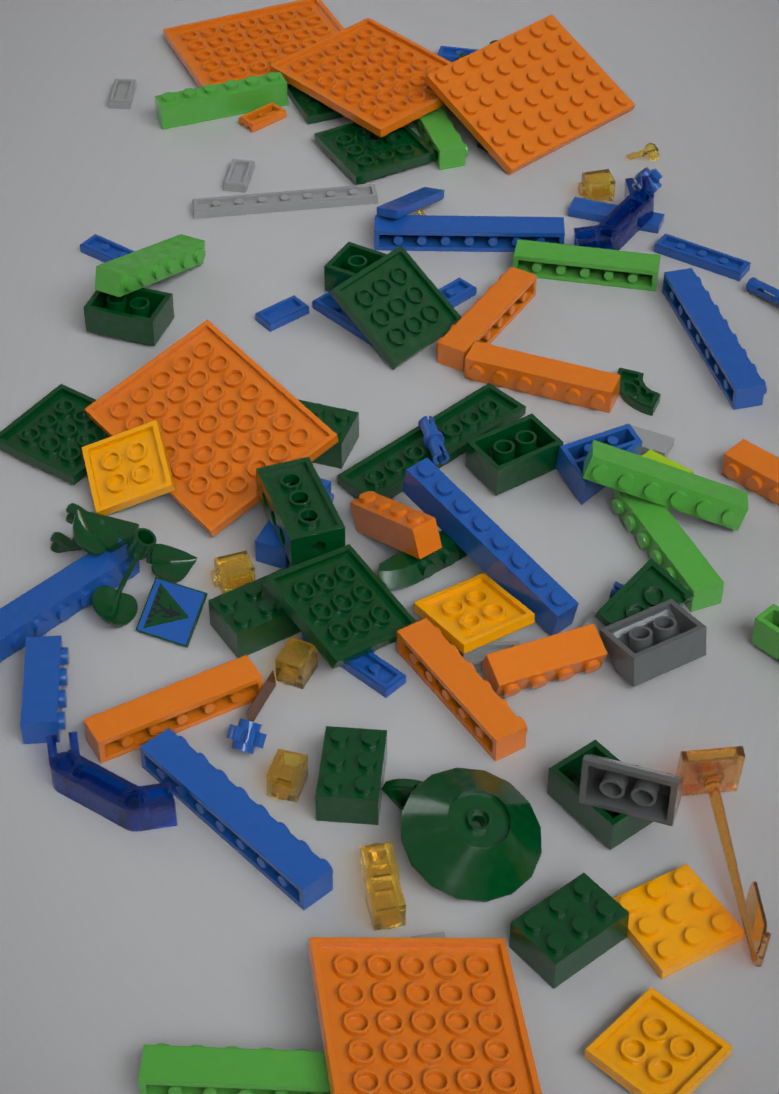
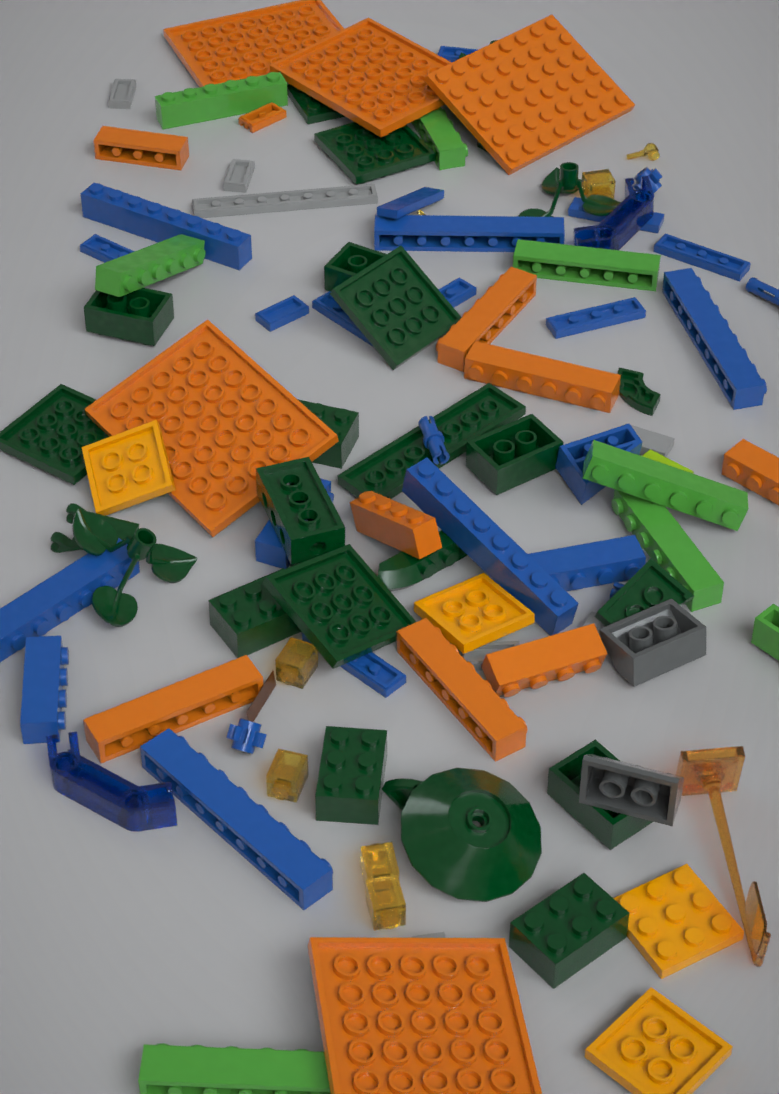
(141, 148): none -> orange brick
(160, 223): none -> blue brick
(171, 612): piece -> none
(232, 571): clear yellow brick -> none
(566, 181): none -> dark green plant
(593, 562): none -> blue brick
(595, 317): none -> blue tile

